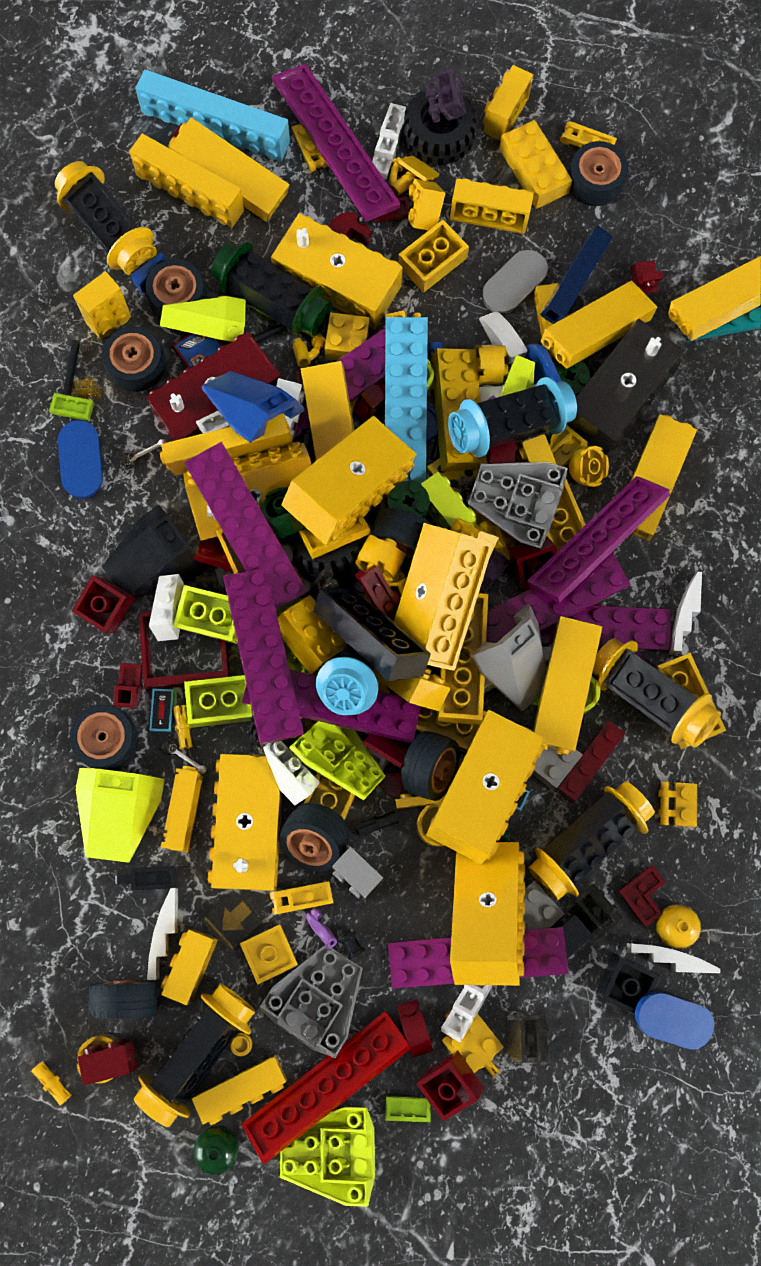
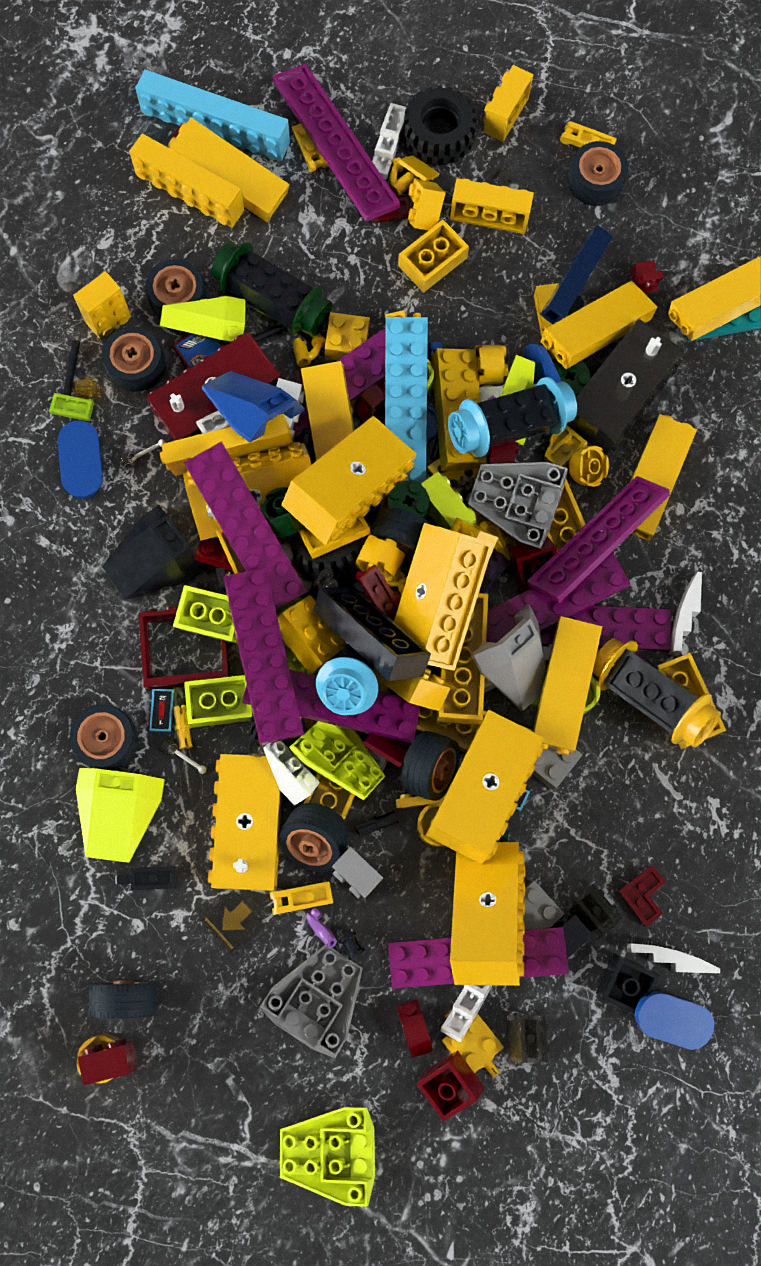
(51, 1083): yellow pin -> none
(84, 192): brick -> none
(103, 604): dark red brick -> none
(129, 689): dark red brick -> none
(140, 275): blue slope -> none
(165, 607): white arch -> none
(166, 924): white slope -> none
(182, 809): yellow door -> none
(188, 966): yellow brick -> none
(190, 1063): brick -> none
(216, 1150): dark green cylinder -> none
(239, 1089): yellow brick -> none
(241, 1044): yellow plate -> none
(269, 954): yellow plate -> none
(325, 1087): red plate -> none
(349, 225): dark red brick -> none
(351, 275): yellow piece -> none
(392, 784): dark red tile -> none
(407, 1109): lime plate -> none
(449, 95): clear purple brick -> none
(502, 333): white slope -> none
(515, 281): light grey tile -> none
(534, 451): yellow brick -> none
(535, 163): yellow brick -> none
(590, 761): dark red brick -> none
(591, 839): black brick -> none
(678, 926): yellow cylinder -> none
(684, 804): yellow plate -> none

